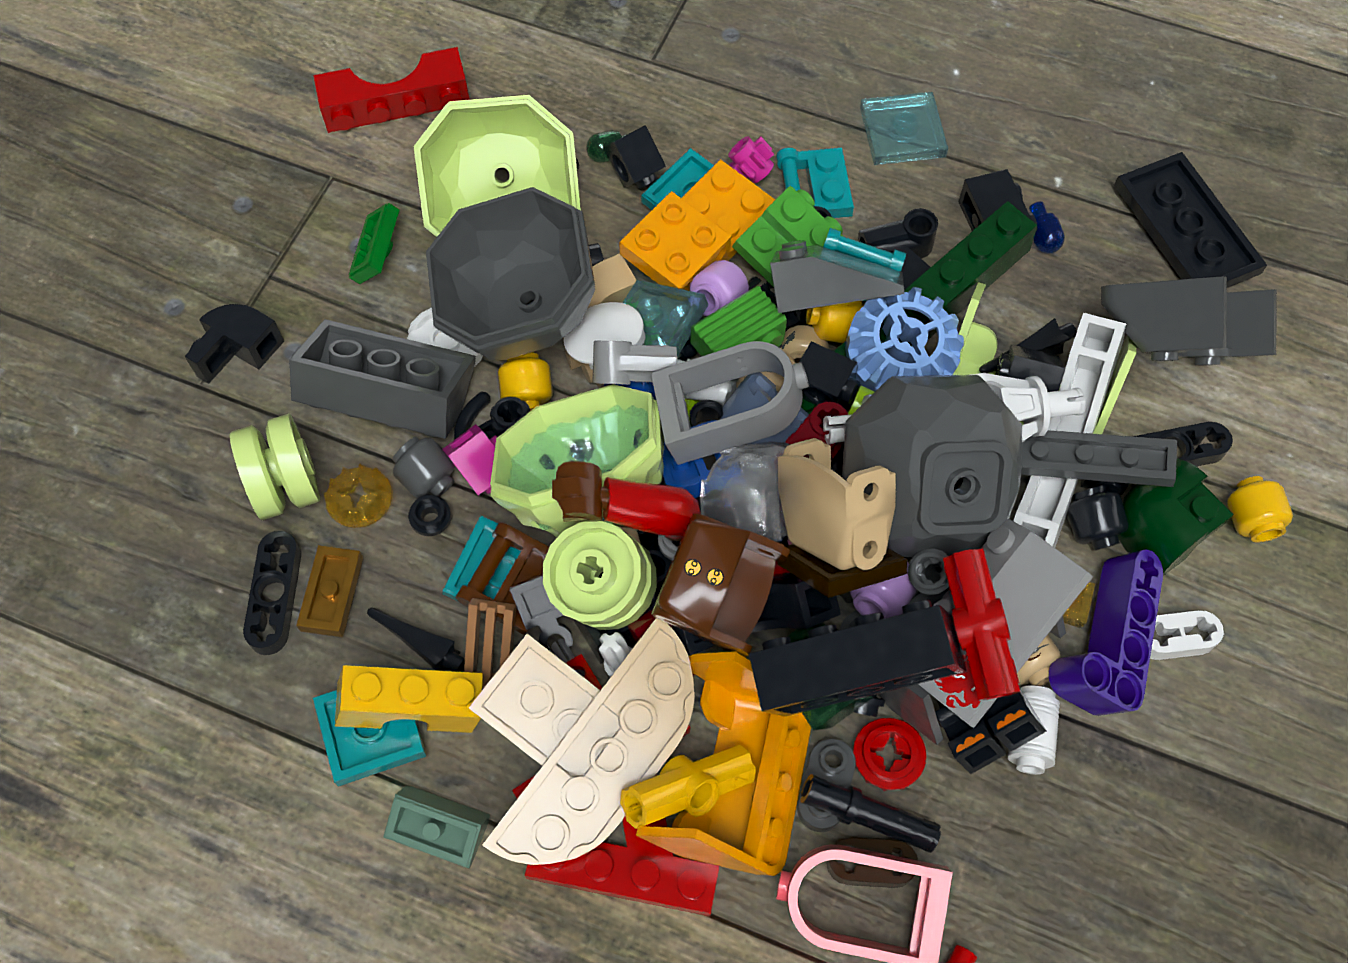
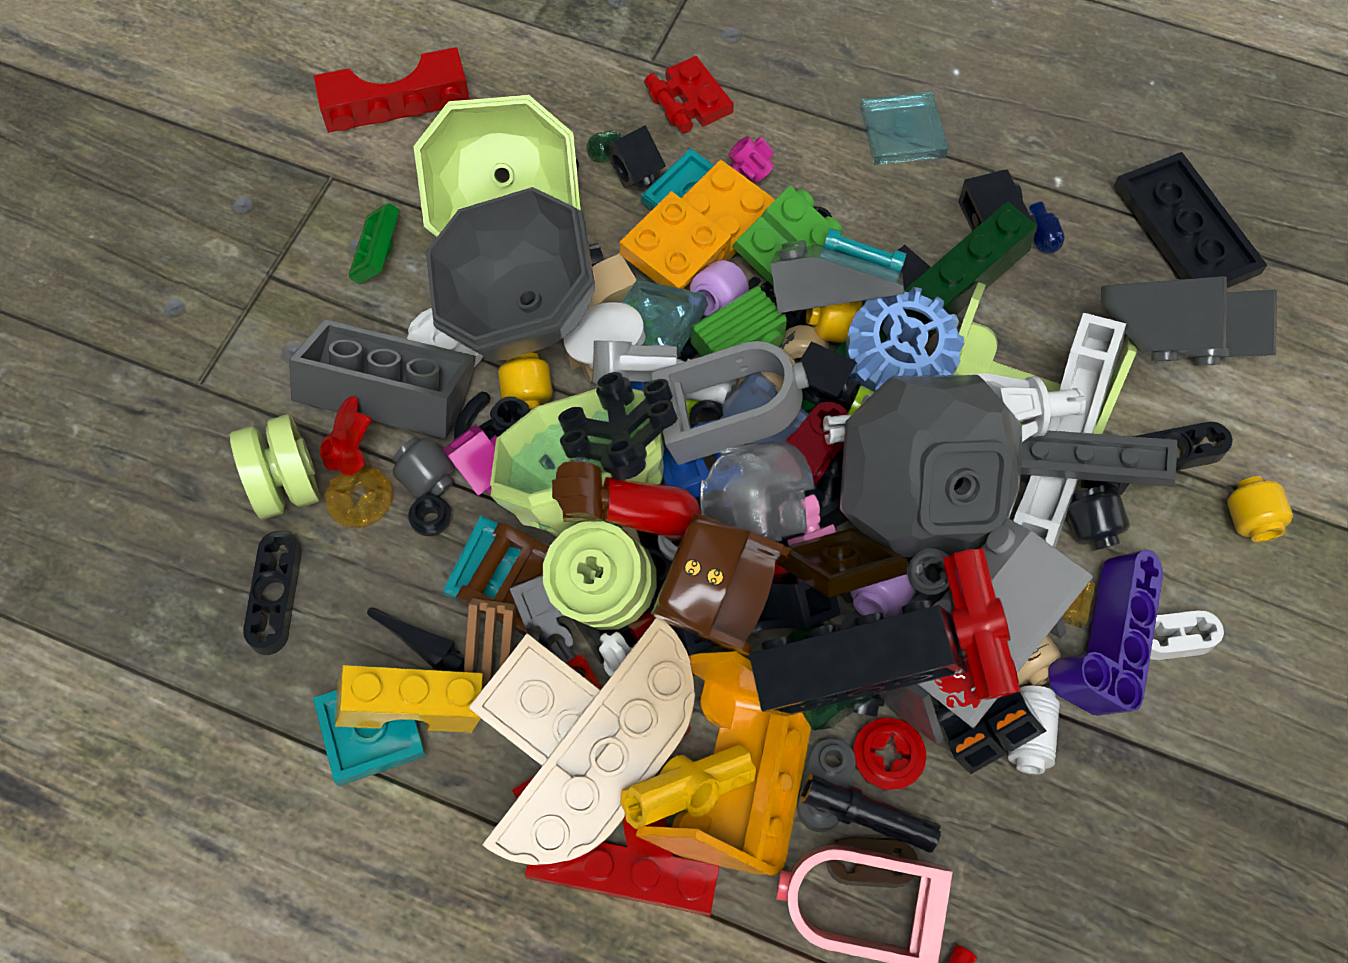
(230, 333): black brick -> none
(330, 591): pearl gold plate -> none
(341, 448): none -> red plate
(436, 825): sand green slope -> none
(625, 455): none -> black plant
(696, 88): none -> red plate
(825, 176): teal plate -> none
(832, 514): tan piece -> none
(915, 231): black piece -> none
(1026, 363): black brick -> none
(1048, 339): black piece -> none
(1172, 518): dark green brick -> none

